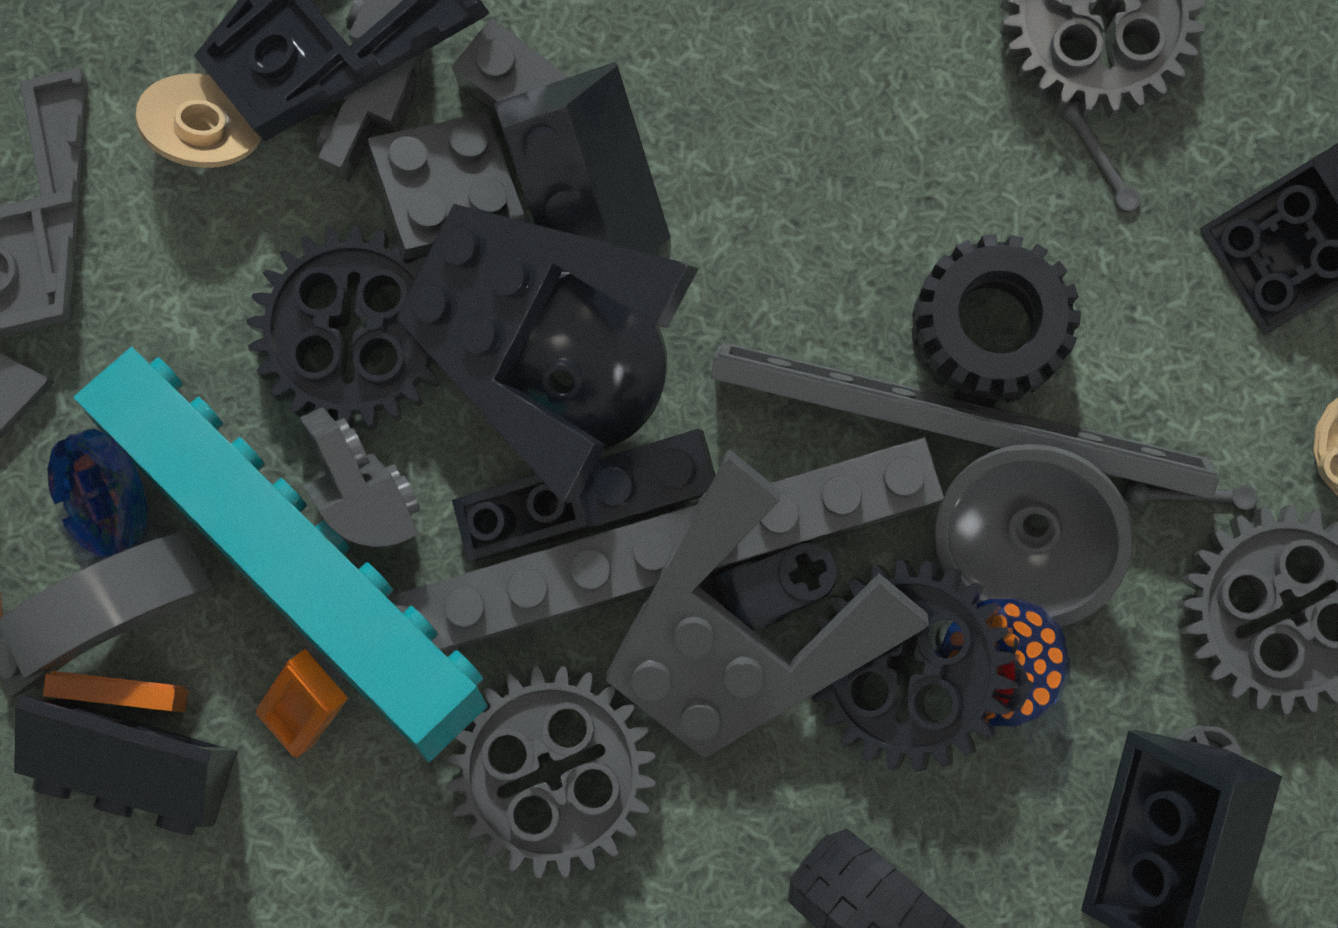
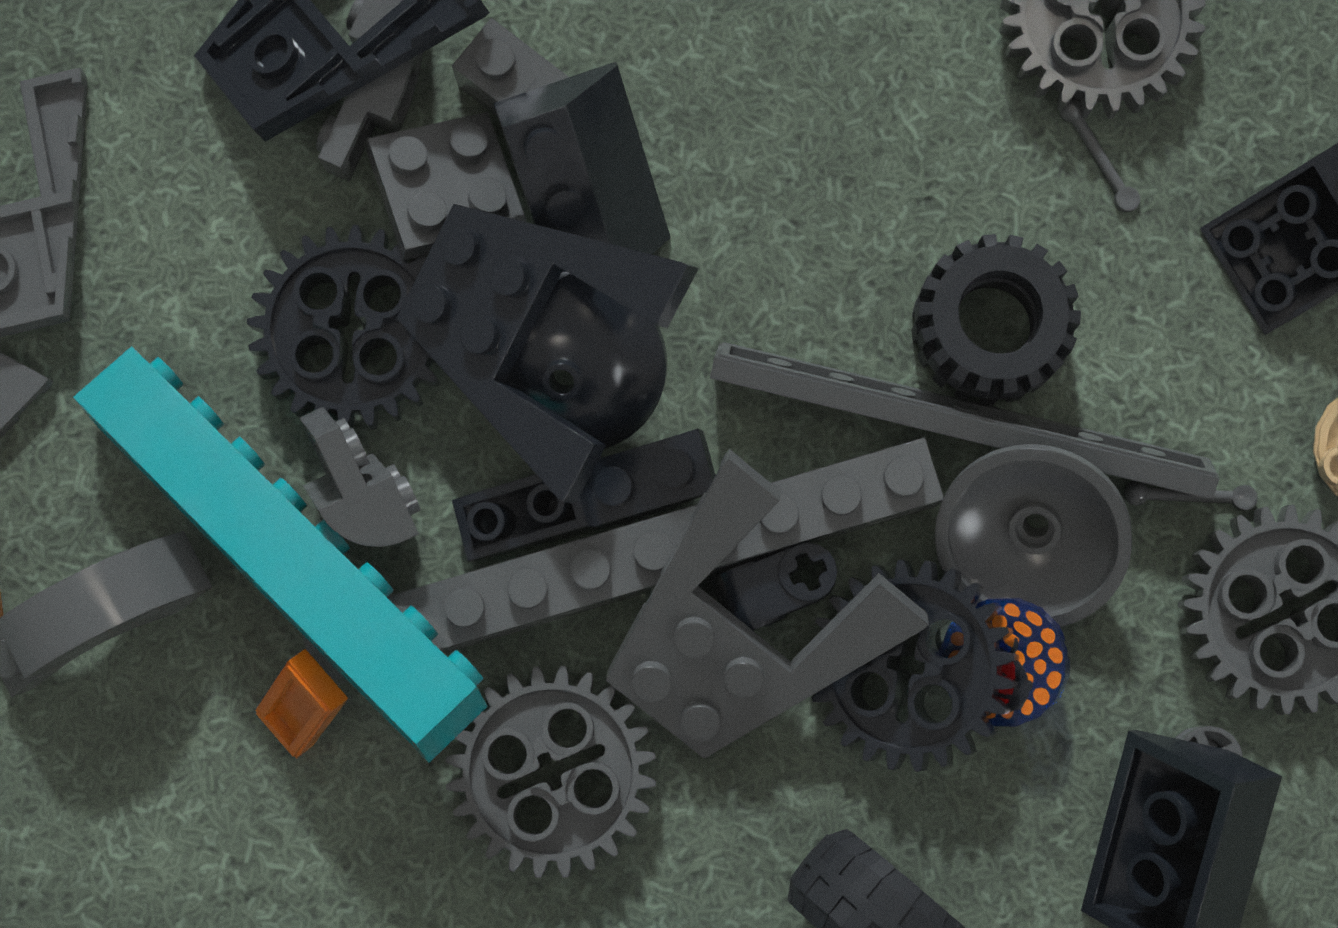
(98, 492): clear blue tile -> none
(115, 691): orange tile -> none
(120, 763): black slope -> none
(193, 122): tan dish -> none

